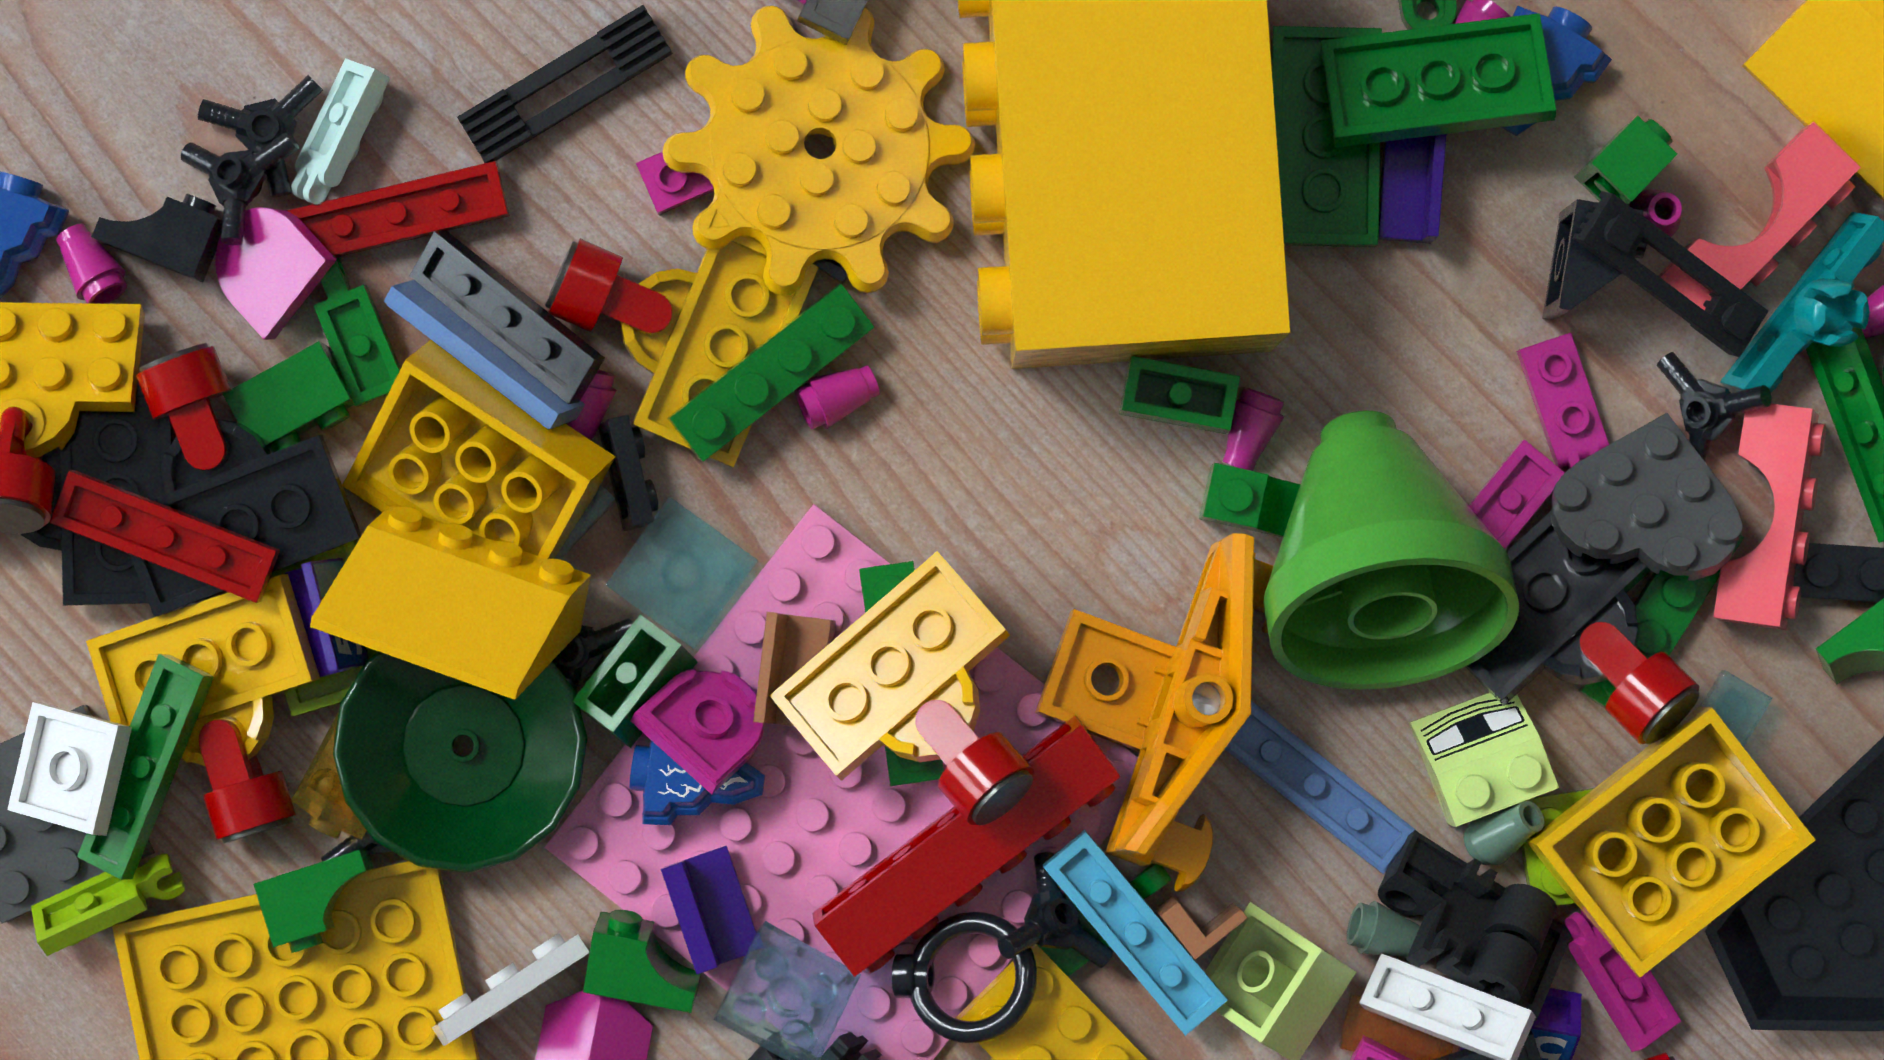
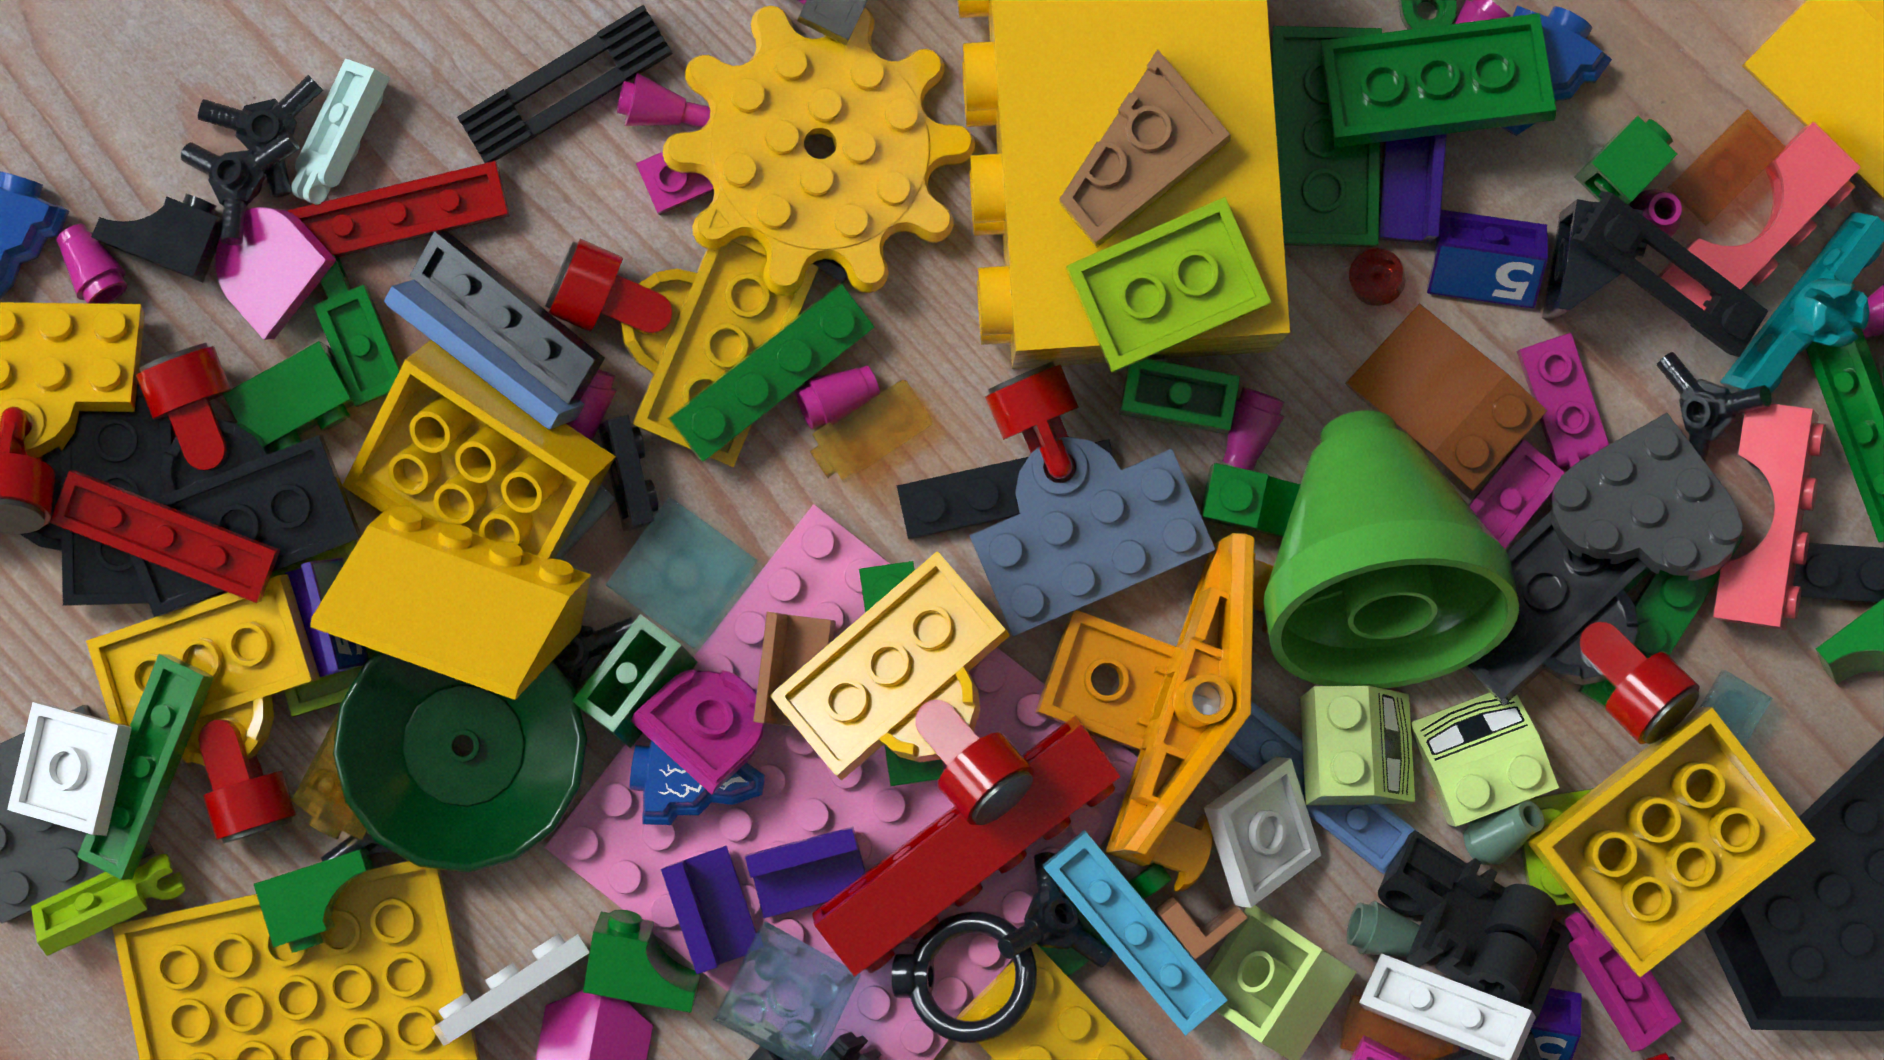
(653, 105): none -> dark pink cone
(805, 871): none -> dark purple panel
(870, 432): none -> clear yellow bracket
(963, 497): none -> black plate
(1081, 517): none -> sand blue plate
(1146, 151): none -> medium nougat wing
(1168, 284): none -> lime plate
(1262, 831): none -> white plate
(1356, 746): none -> yellowish green slope
(1377, 277): none -> clear red tile
(1446, 398): none -> dark orange slope
(1489, 259): none -> panel
(1726, 167): none -> clear orange plate

